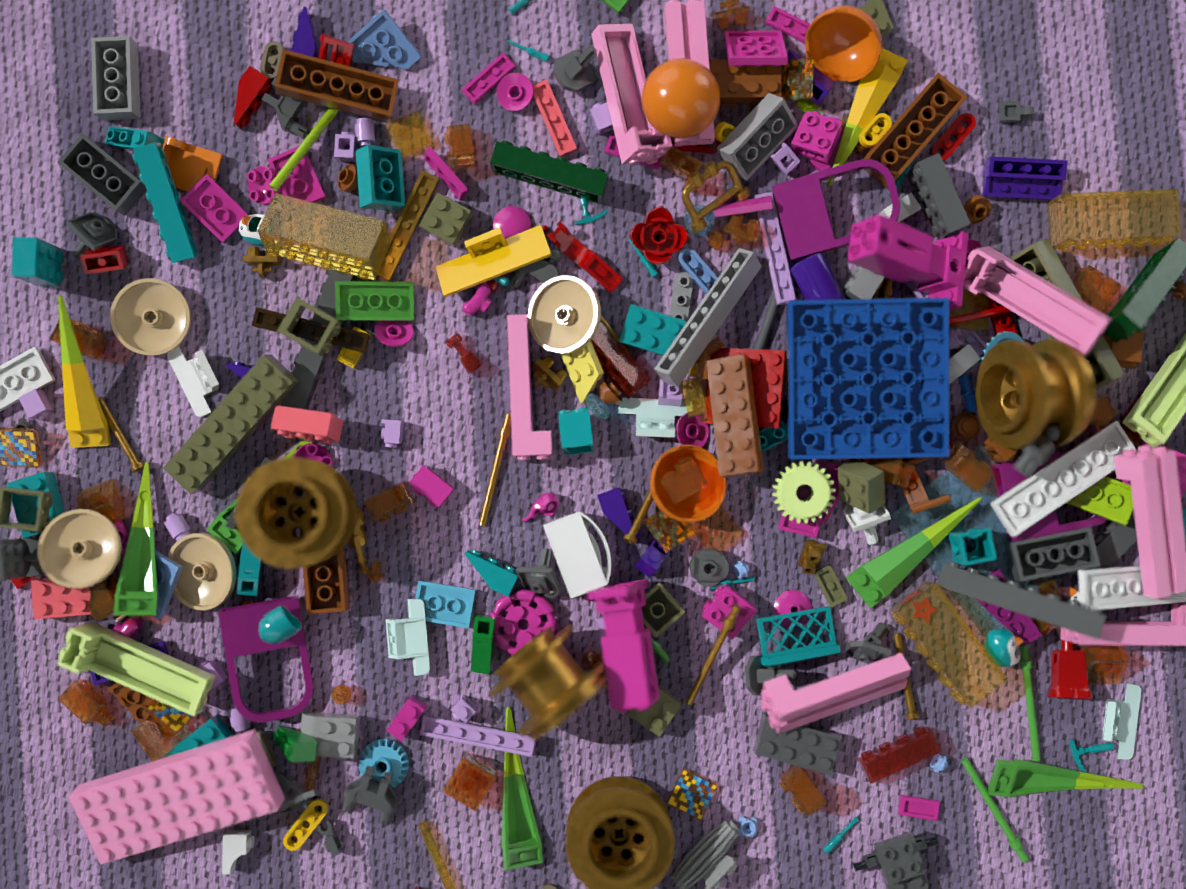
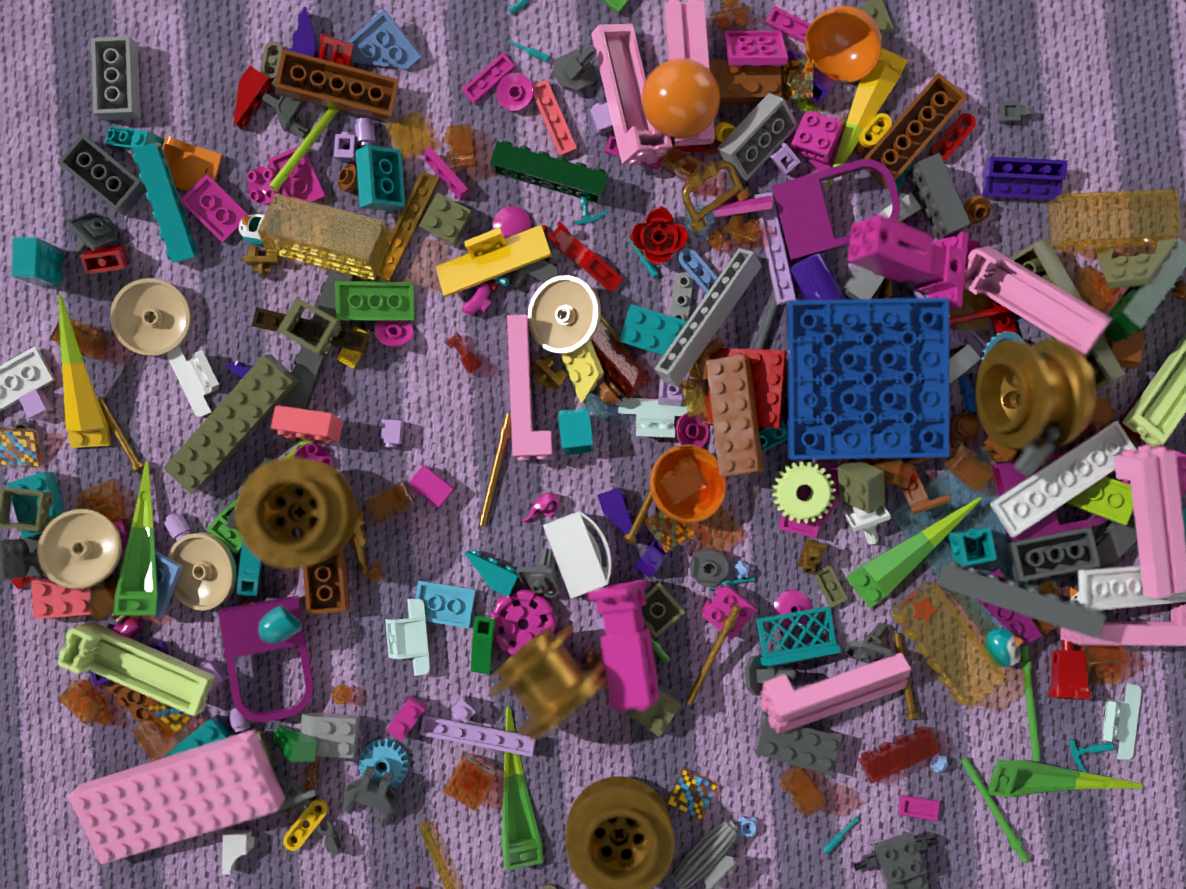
(1134, 269): none -> olive wing

